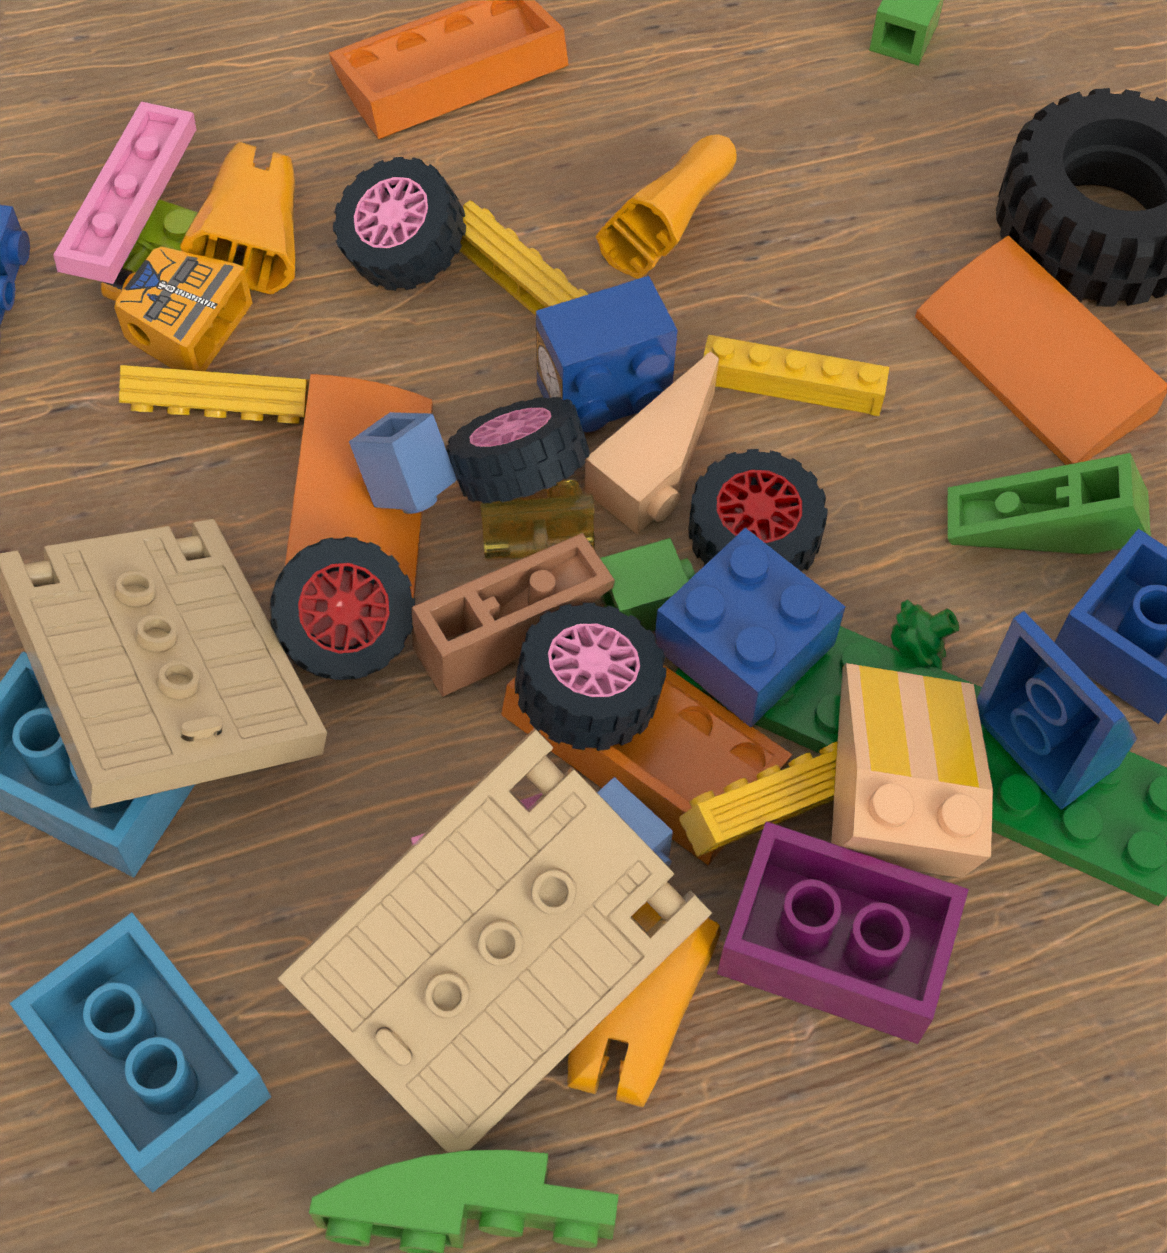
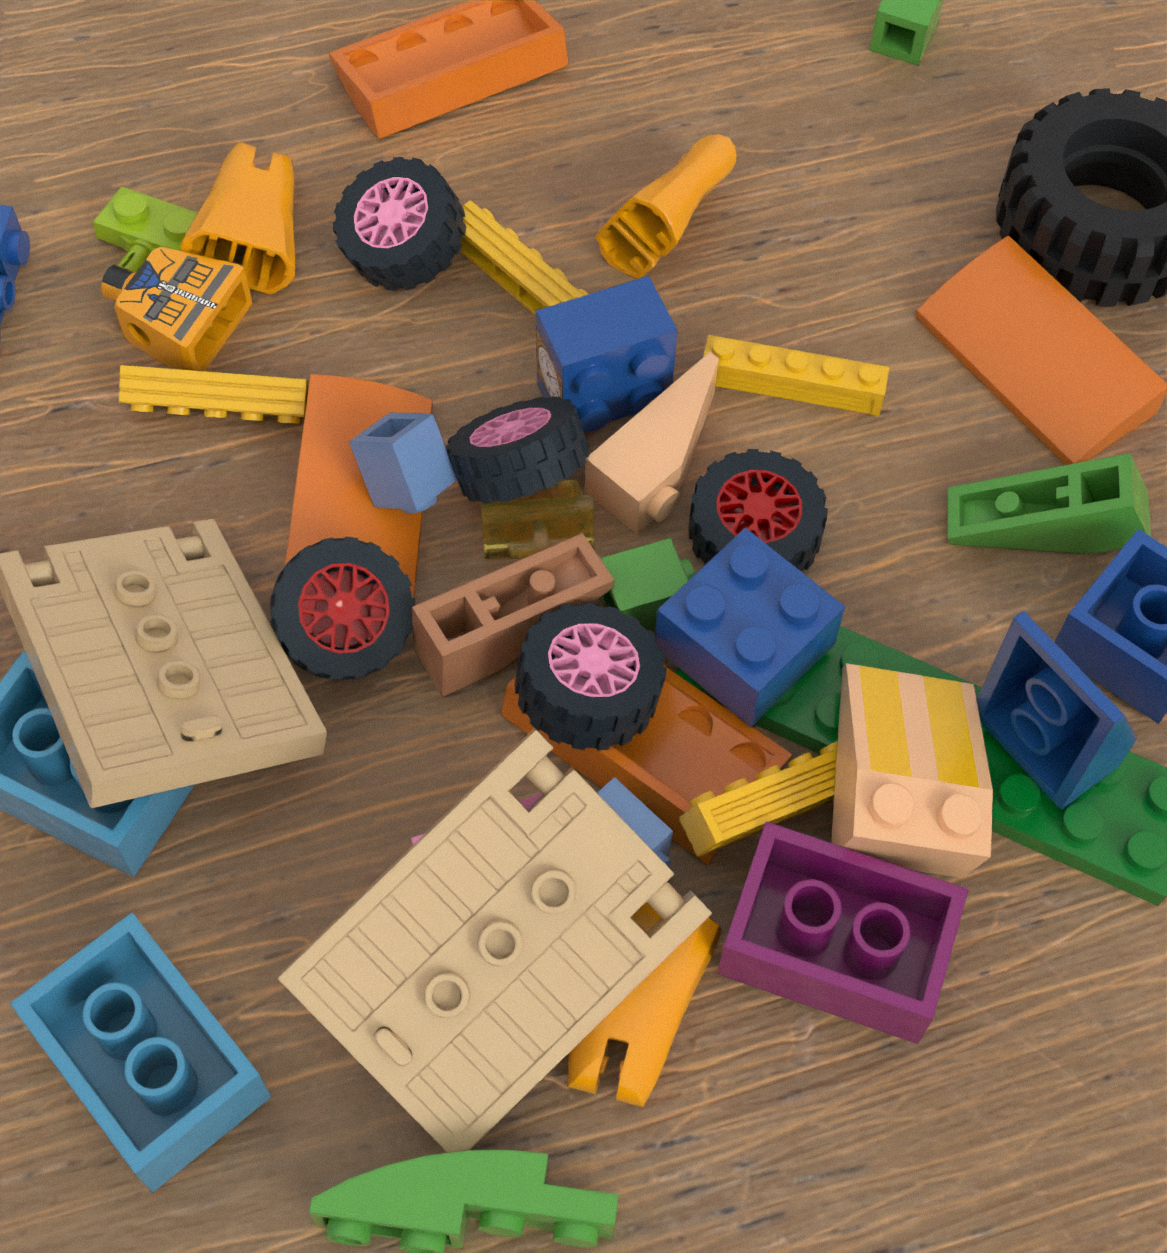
(125, 193): bright pink plate -> none
(923, 635): green plant -> none

